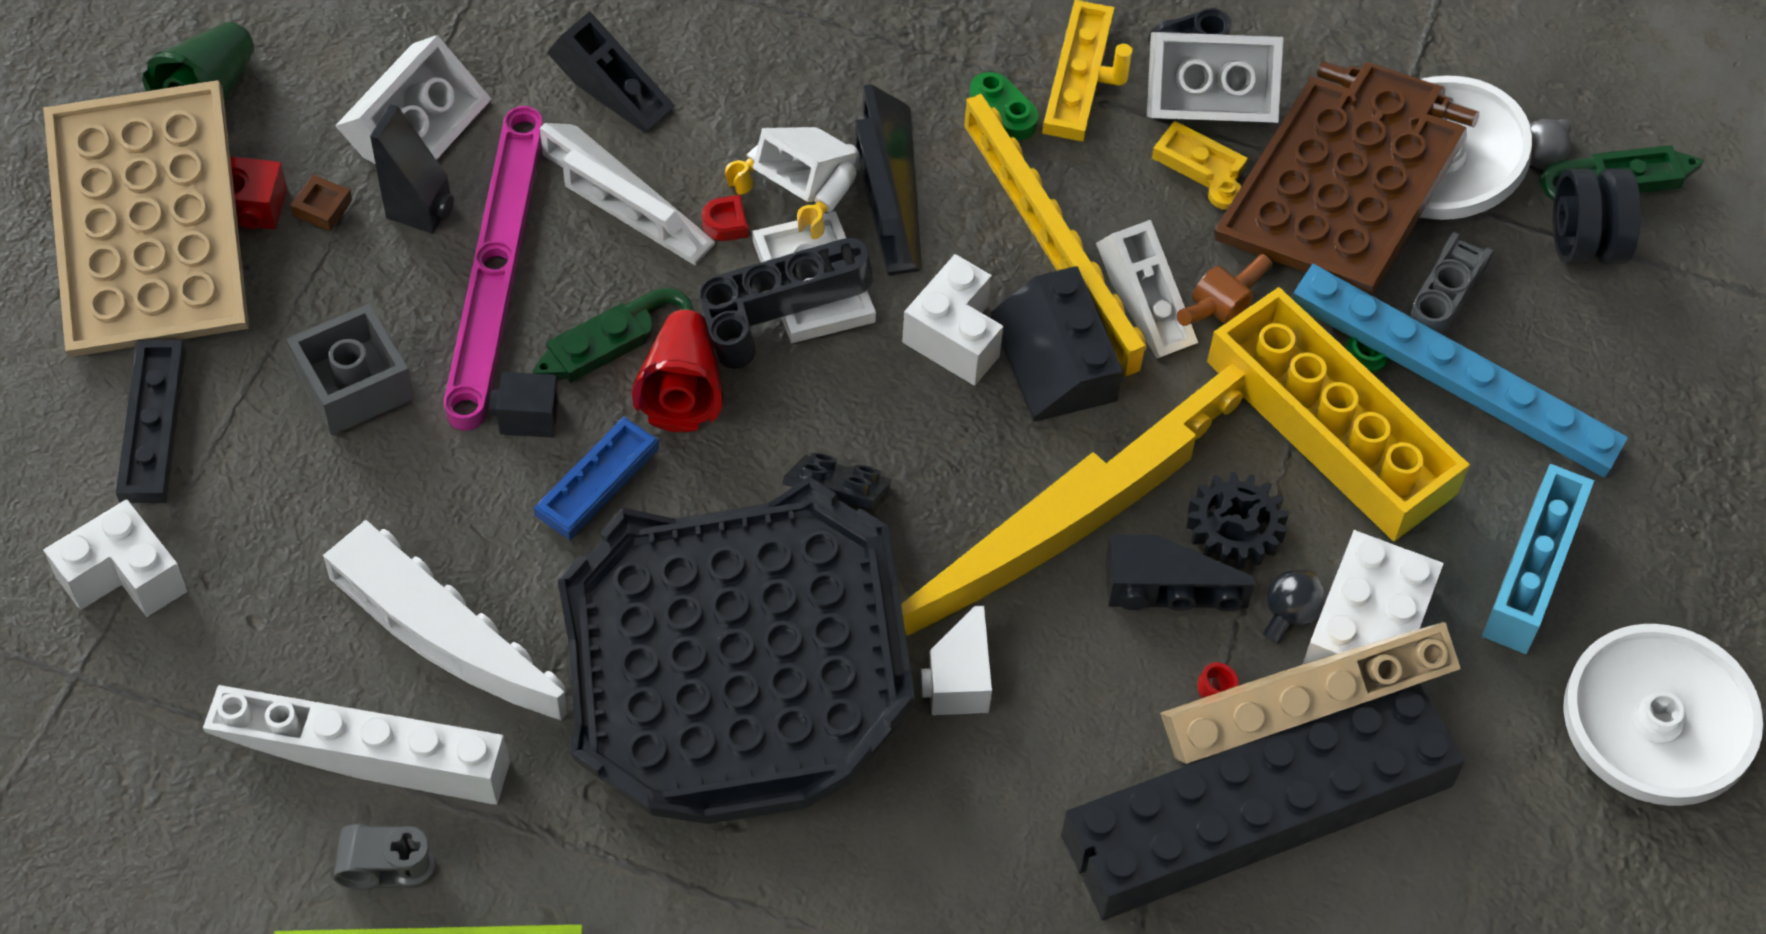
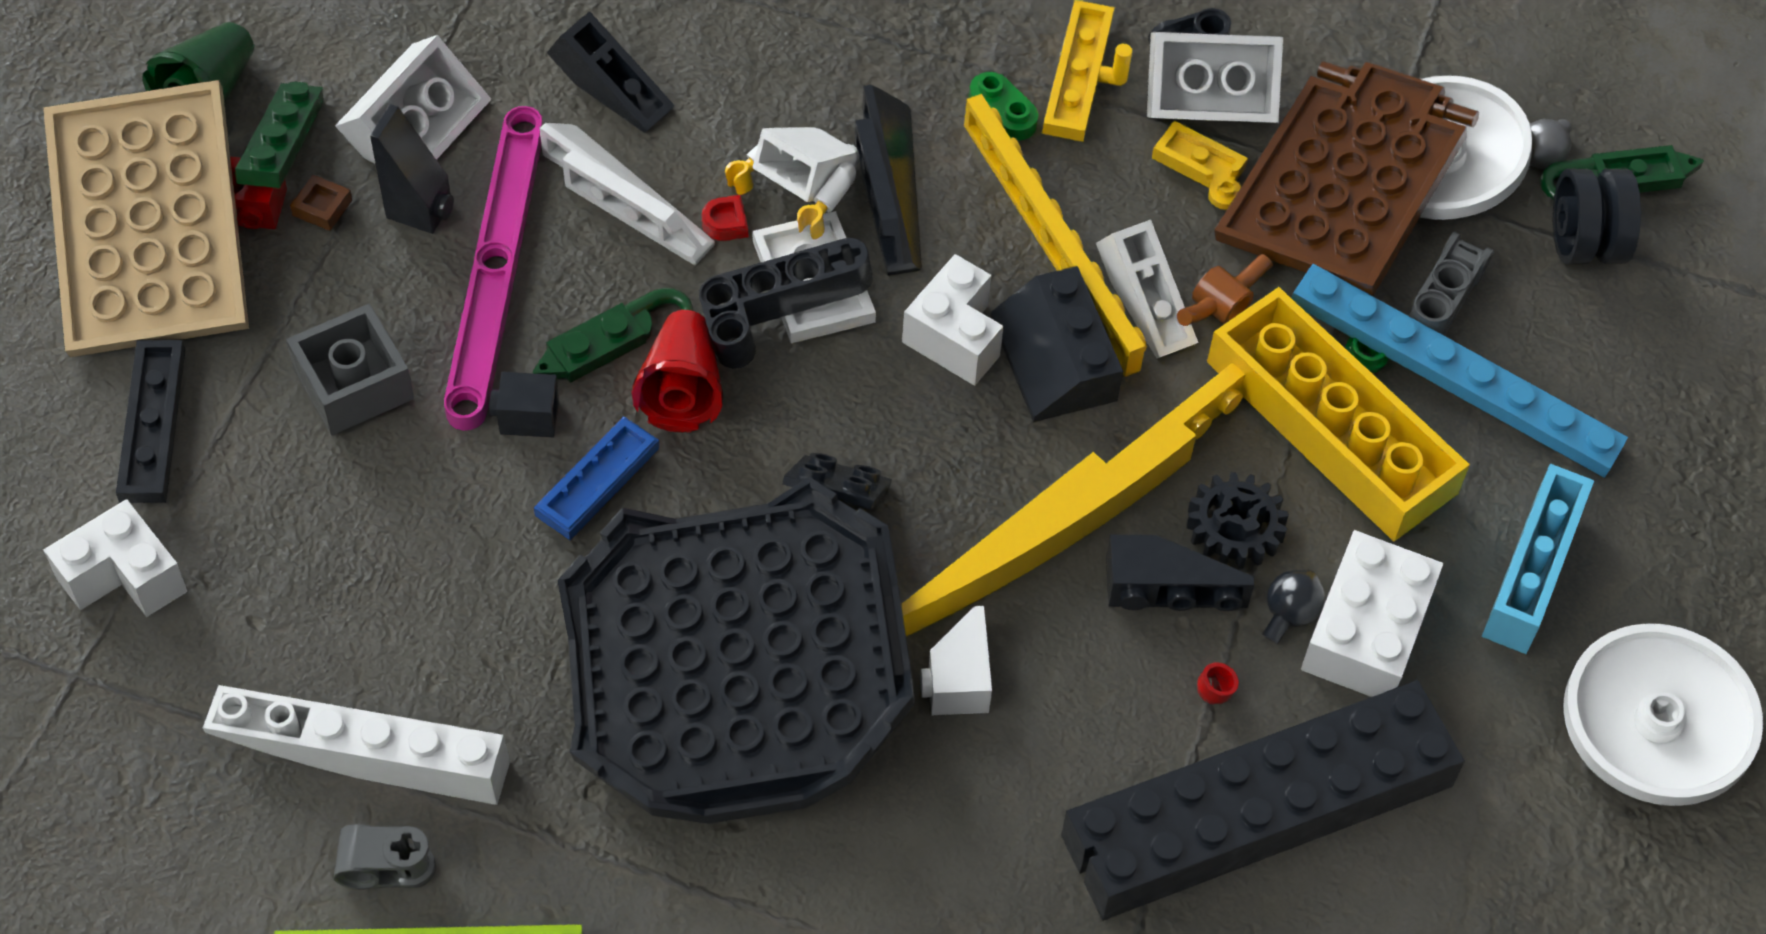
(279, 135): none -> dark green plate
(436, 620): white slope -> none
(1308, 692): tan slope -> none

